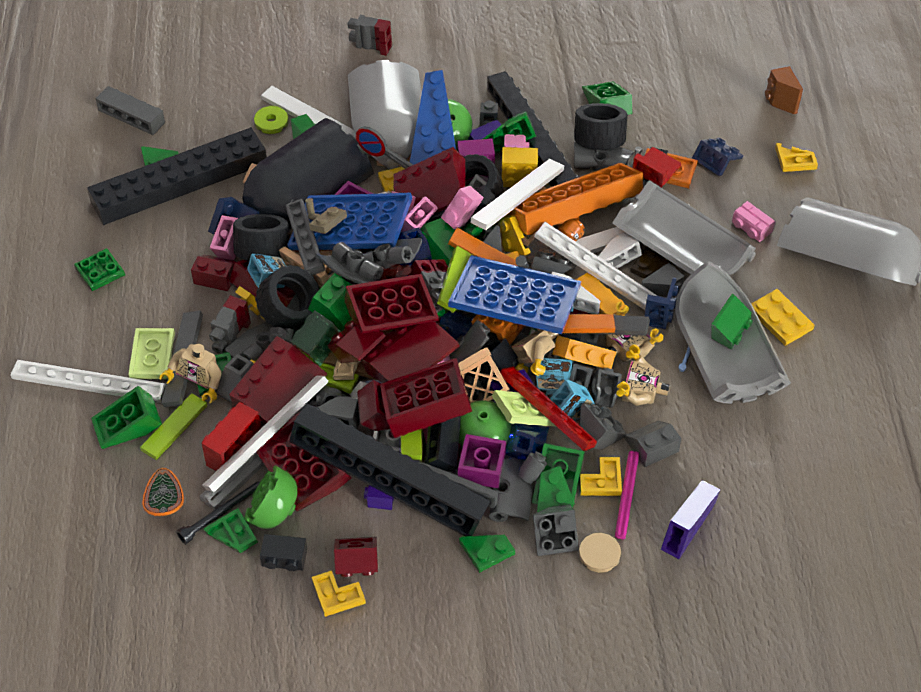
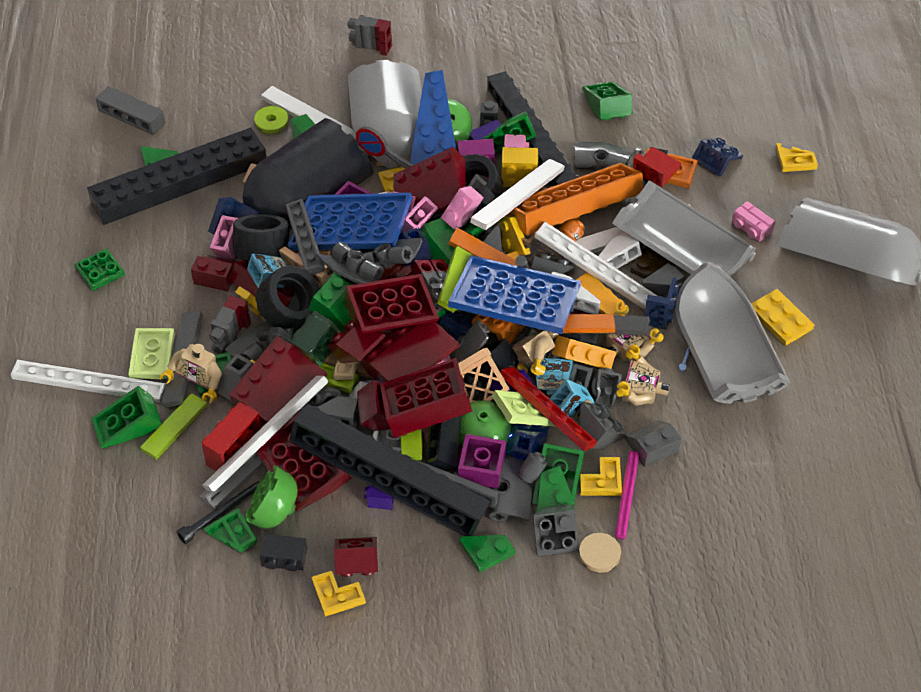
(163, 493): shield -> none
(325, 221): dark tan plate -> none
(600, 126): black tyre -> none
(689, 519): slope -> none
(731, 322): green slope -> none
(784, 90): dark orange slope -> none

